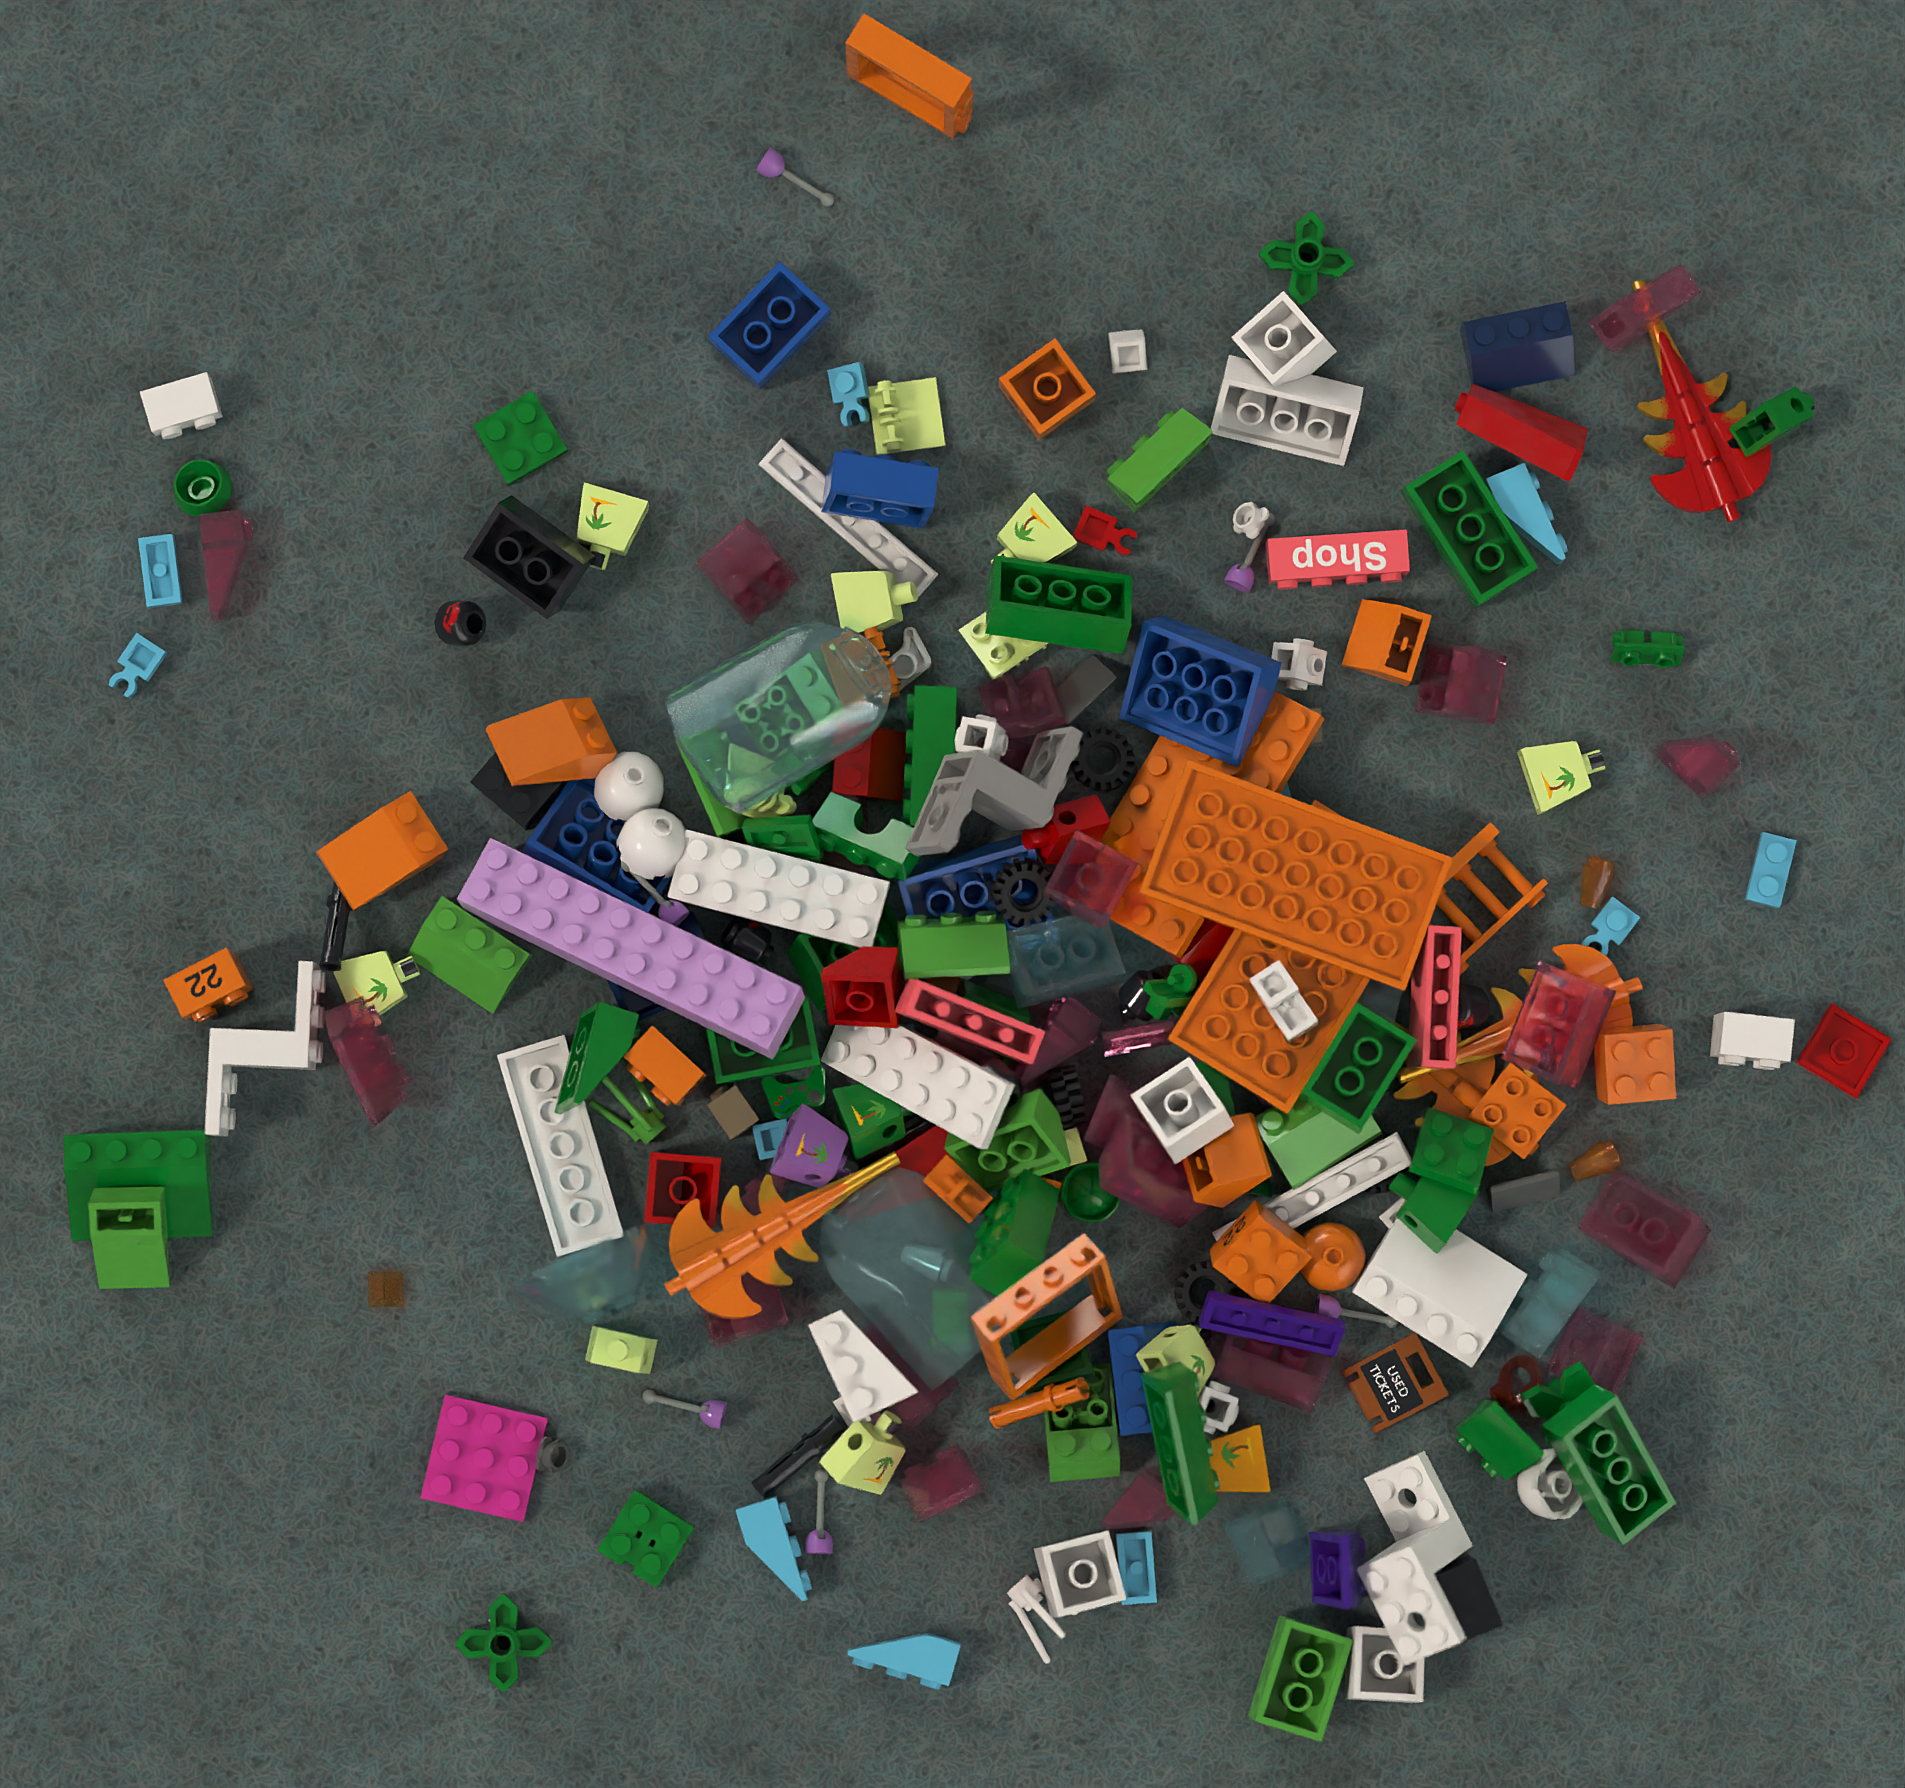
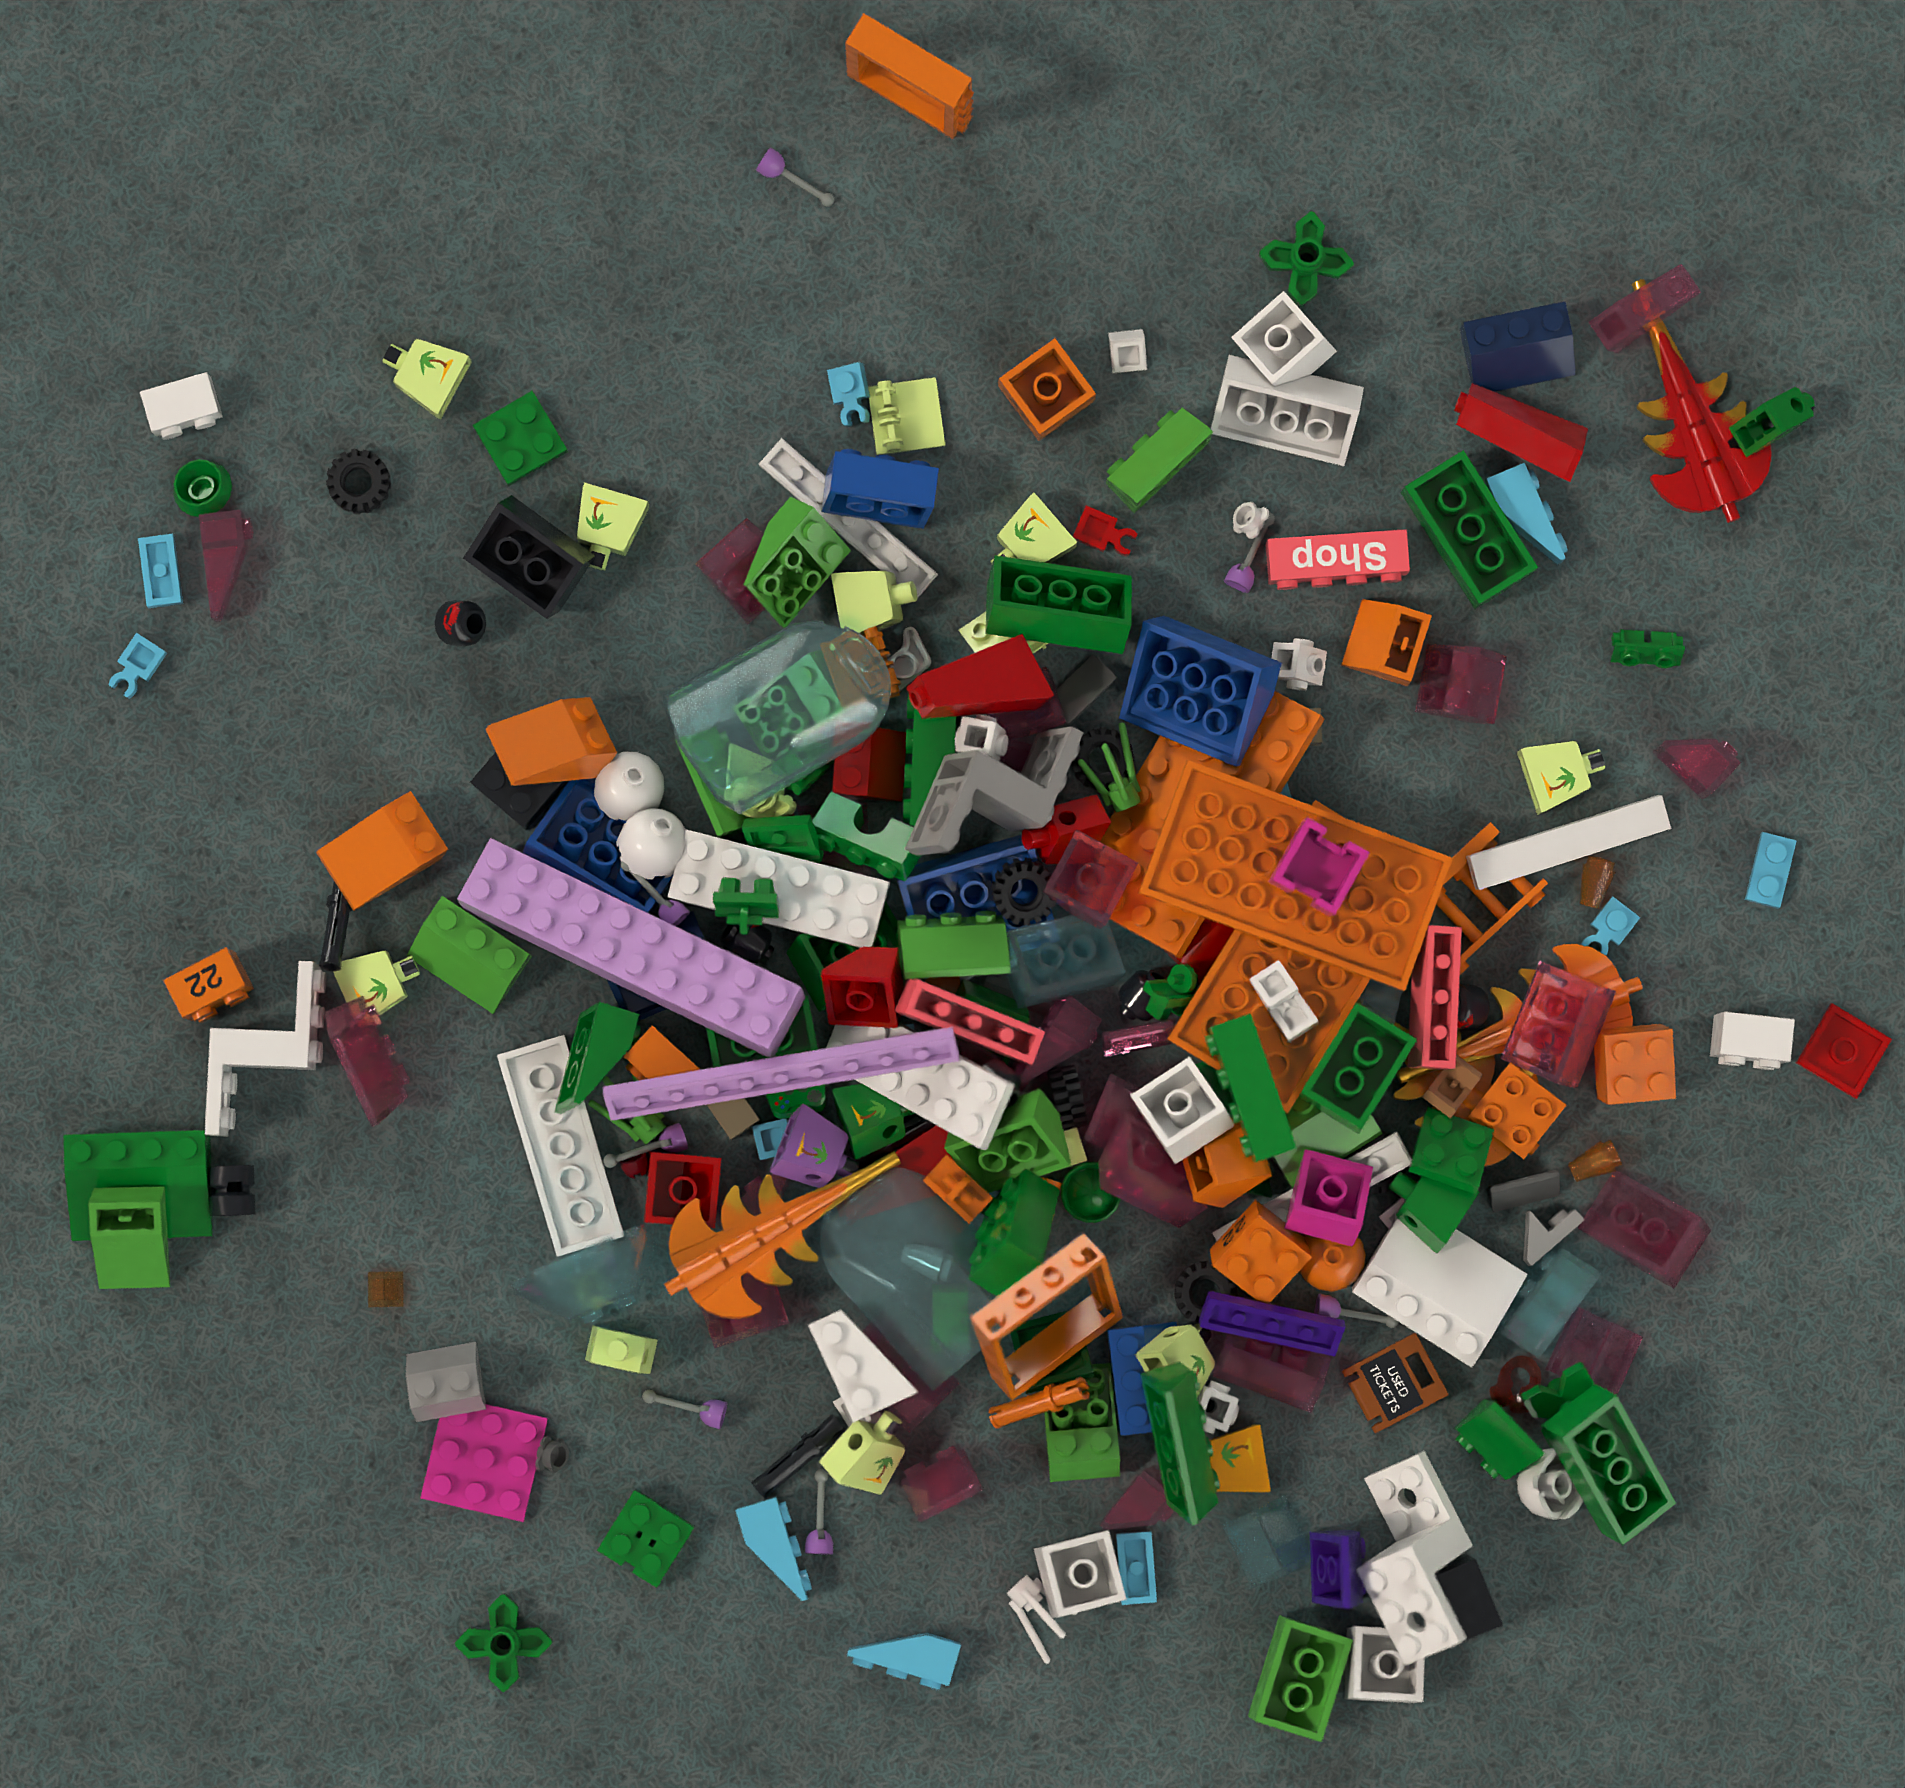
(232, 1203): none -> black wheel
(358, 460): none -> black tyre
(428, 373): none -> yellowish green torso
(445, 1382): none -> light grey slope
(635, 1165): none -> dark red hinge
(671, 1140): none -> hinge
(746, 908): none -> green hips
(769, 325): blue brick -> none
(781, 1073): none -> lavender plate
(793, 560): none -> bright green slope
(983, 683): none -> red slope
(1122, 792): none -> bright green plant
(1251, 1088): none -> green brick
(1318, 867): none -> dark pink piece
(1329, 1198): none -> dark pink slope
(1452, 1087): none -> medium nougat bracket
(1540, 1240): none -> light grey slope
(1568, 842): none -> white tile

